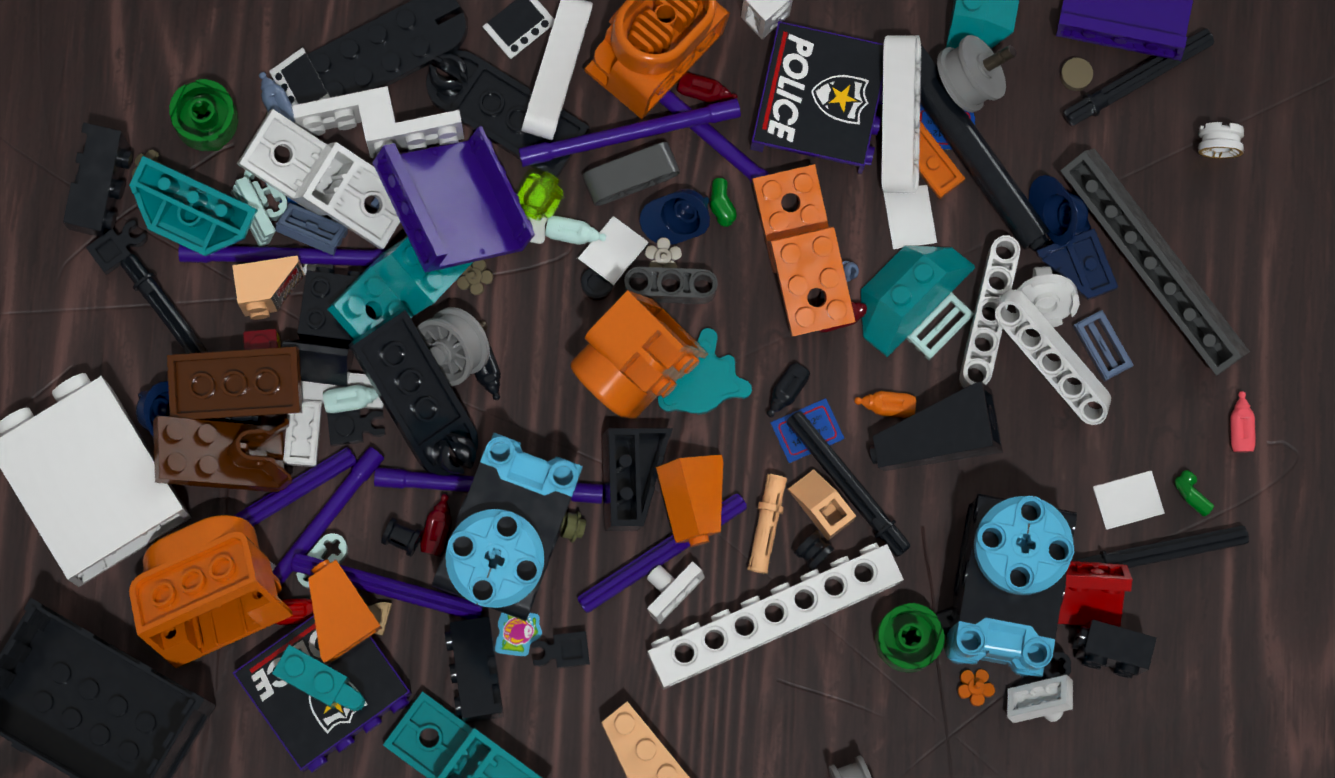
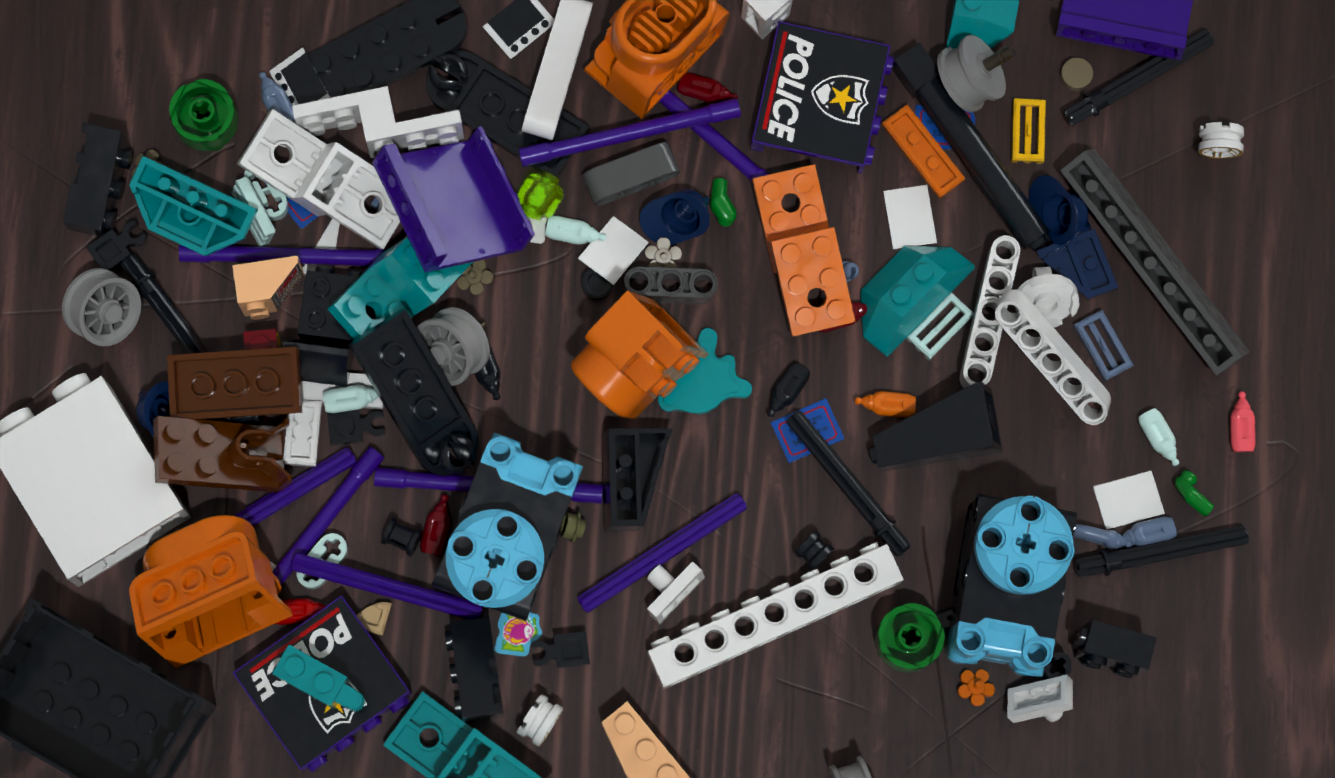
(101, 307): none -> light grey wheel
(308, 232): sand blue tile -> none
(338, 611): orange slope -> none
(540, 720): none -> white wheel
(693, 497): orange slope -> none
(767, 523): light nougat pin -> none
(822, 504): light nougat slope -> none
(901, 113): white beam -> none
(1027, 157): none -> yellow tile
(1094, 593): red bracket -> none
(1109, 539): none -> sand blue piece
(1151, 531): none -> sand blue piece
(1159, 434): none -> light aqua piece

